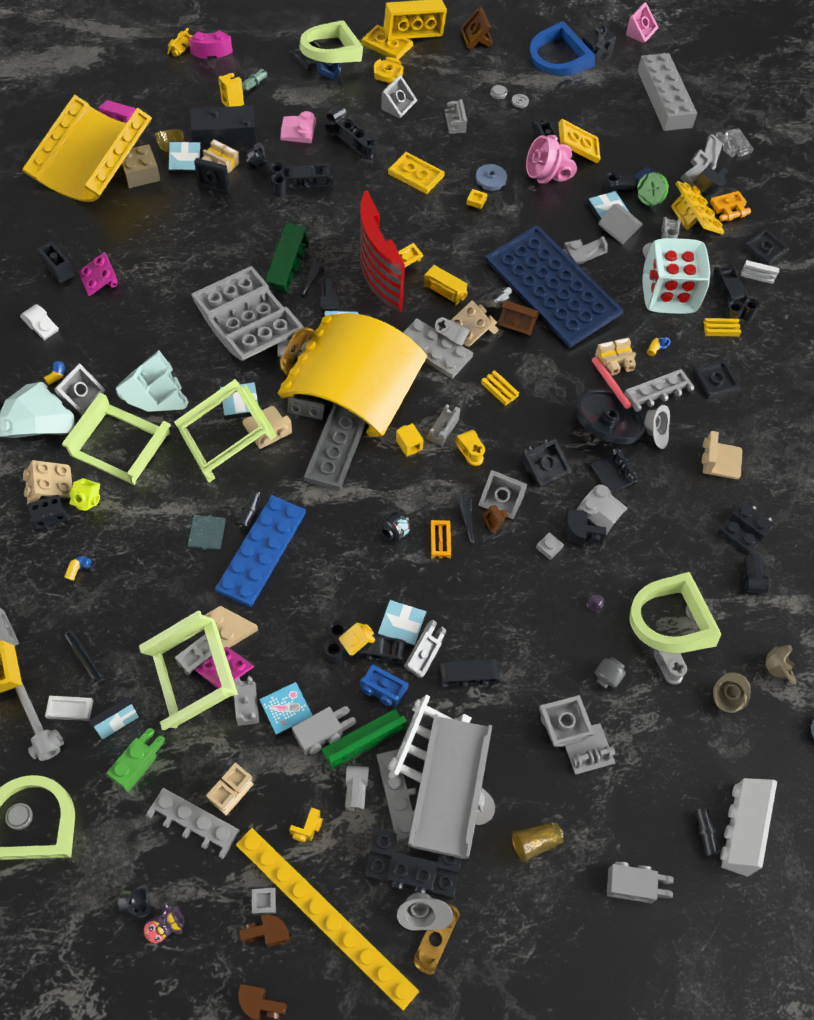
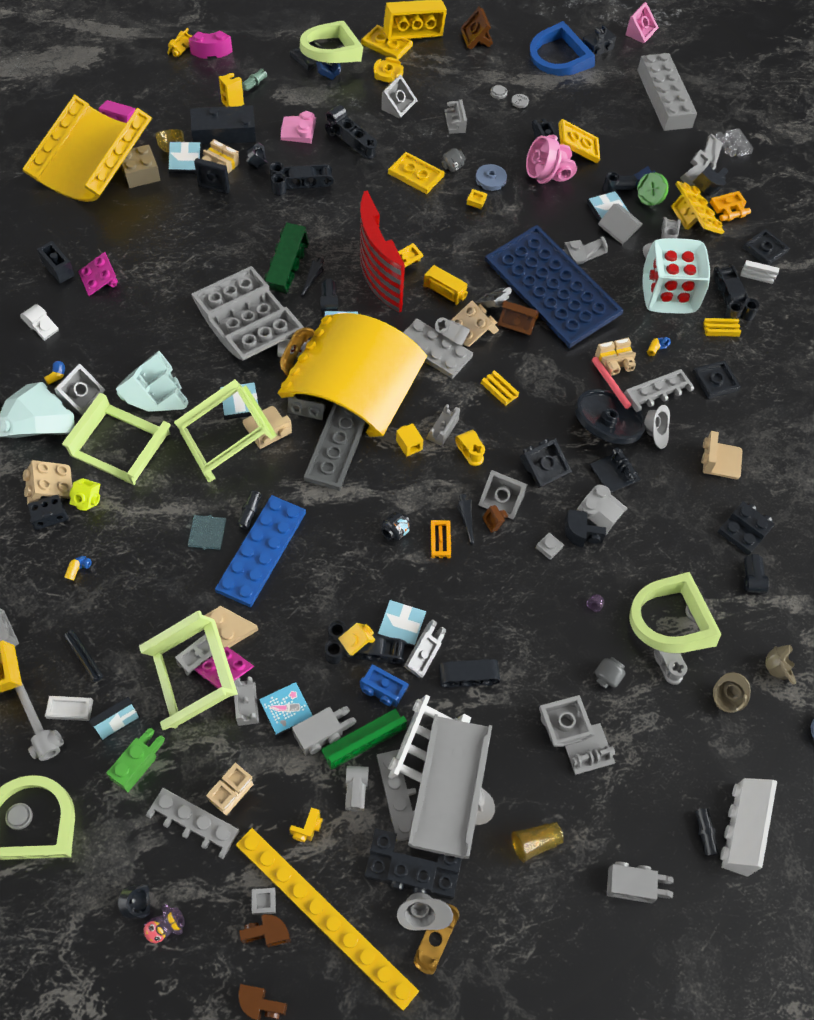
(453, 160): none -> dark grey head

